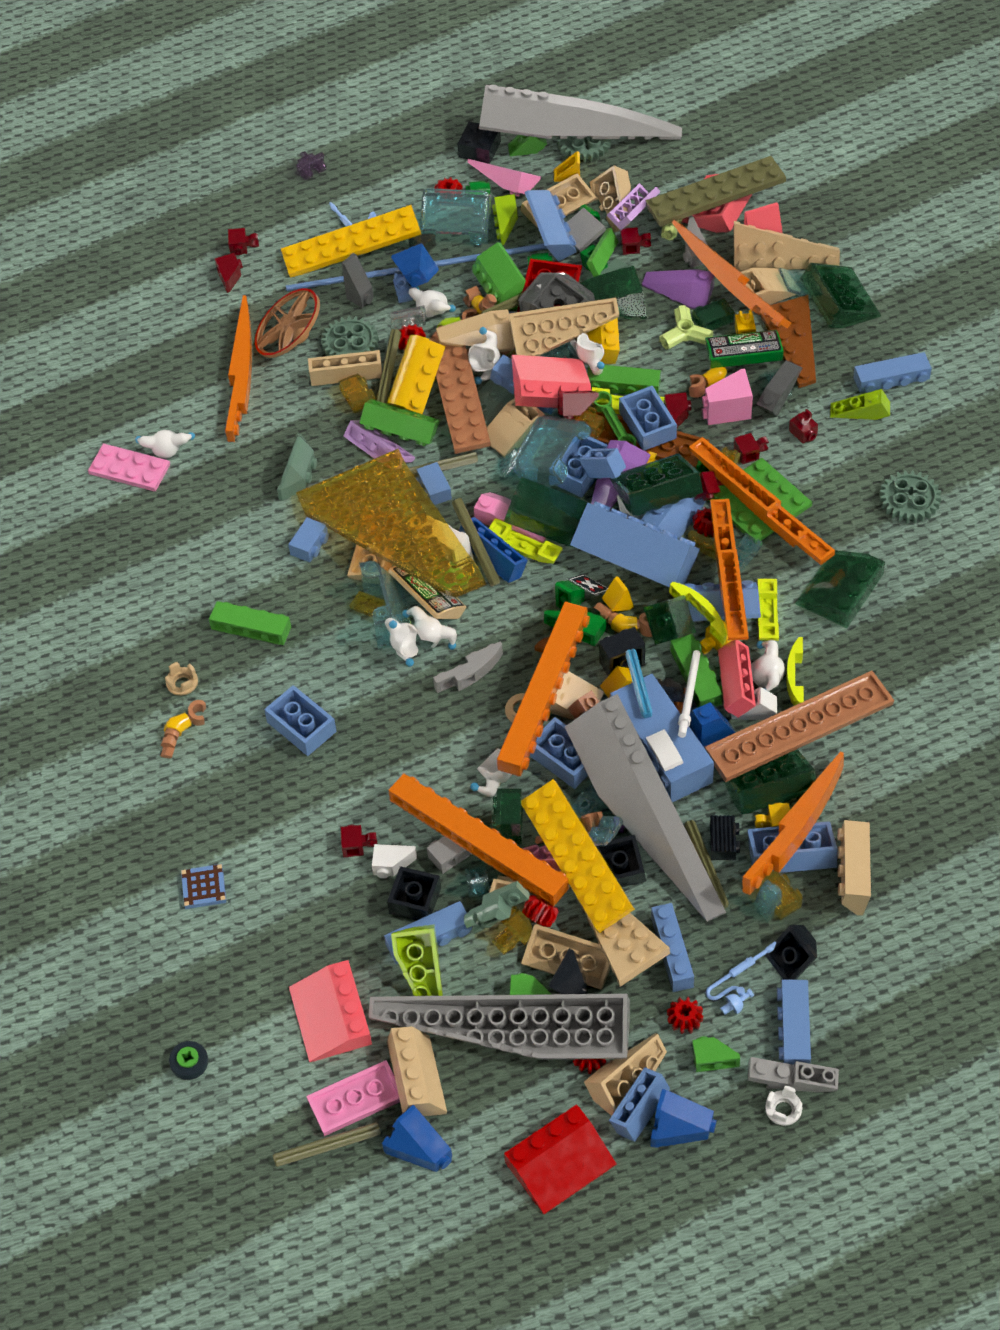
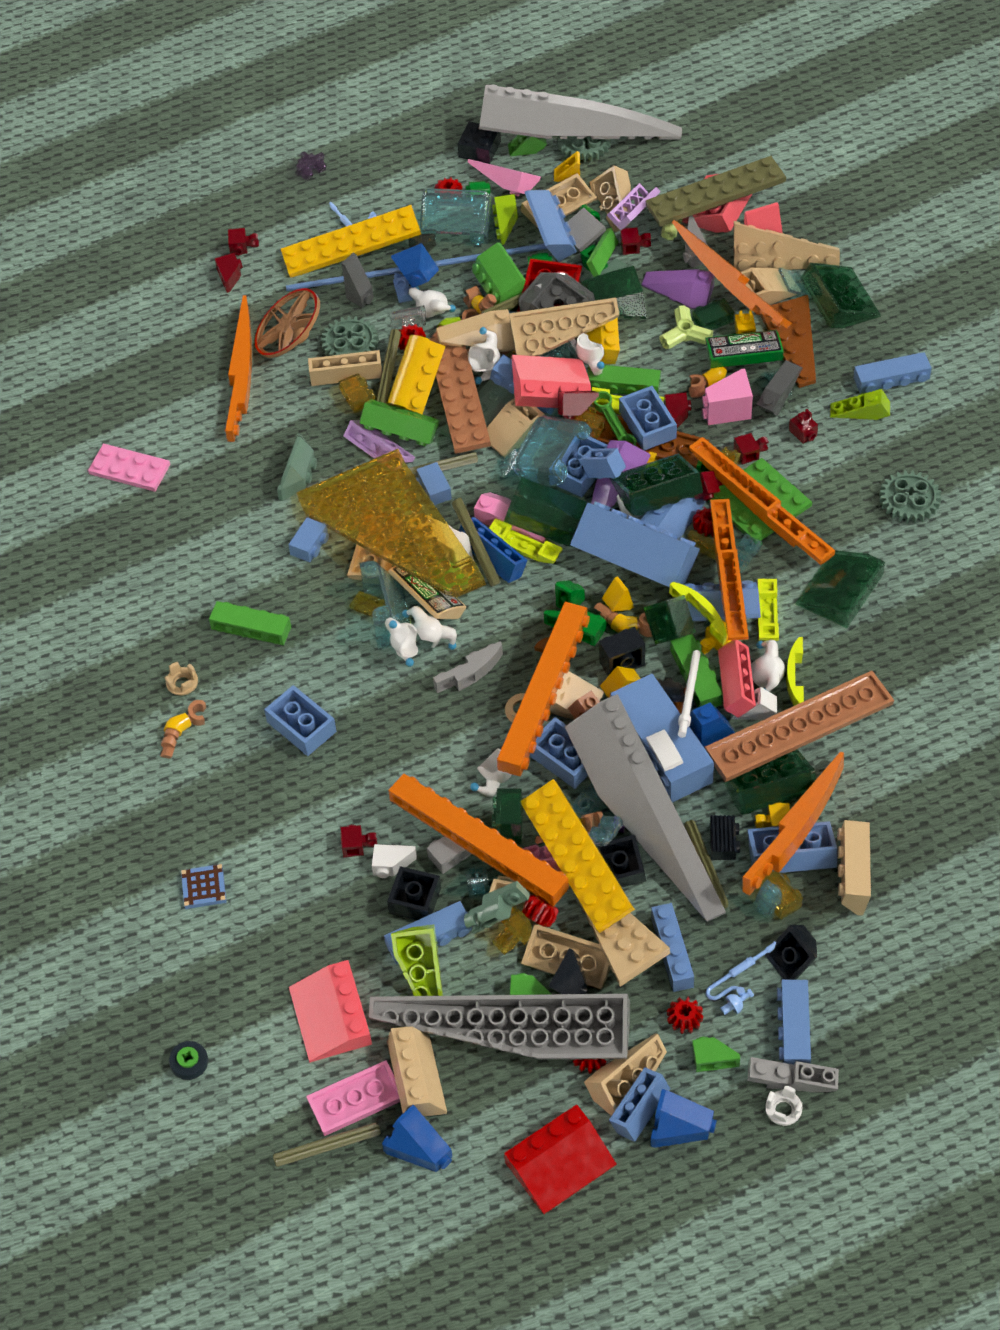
(164, 442): white piece -> none
(588, 584): black sticker -> none
(639, 684): dark azure axle -> none

